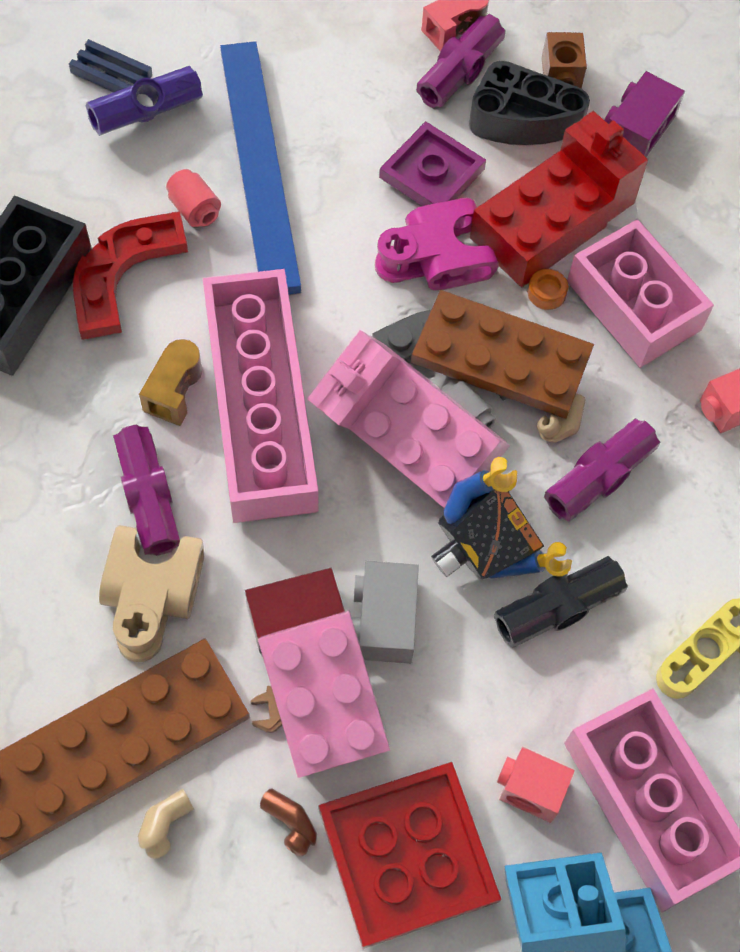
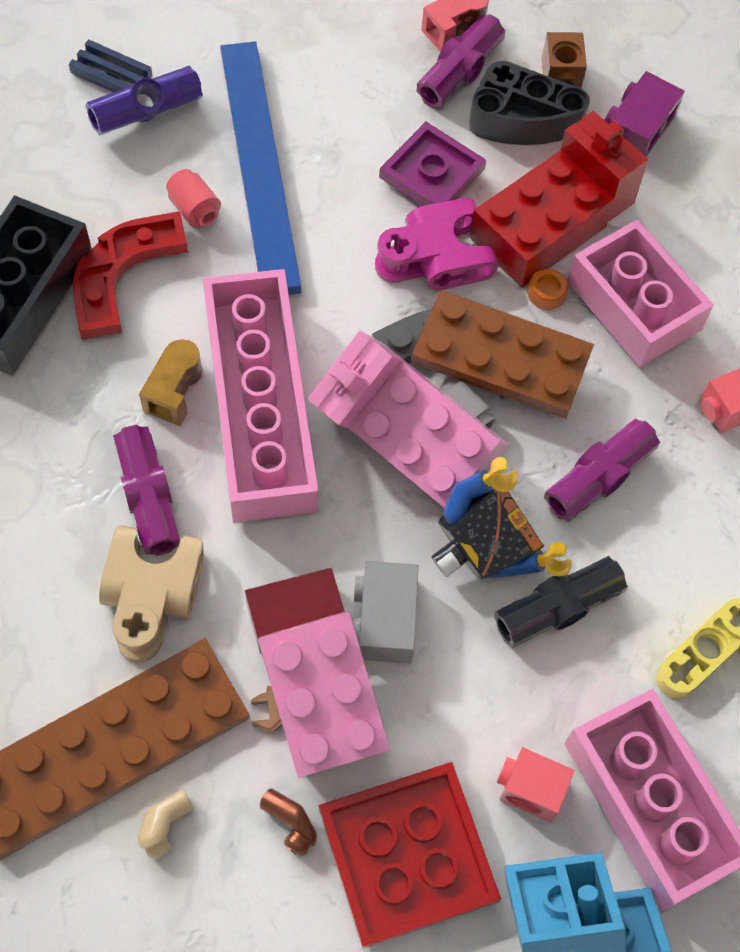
(559, 428): tan arm -> none

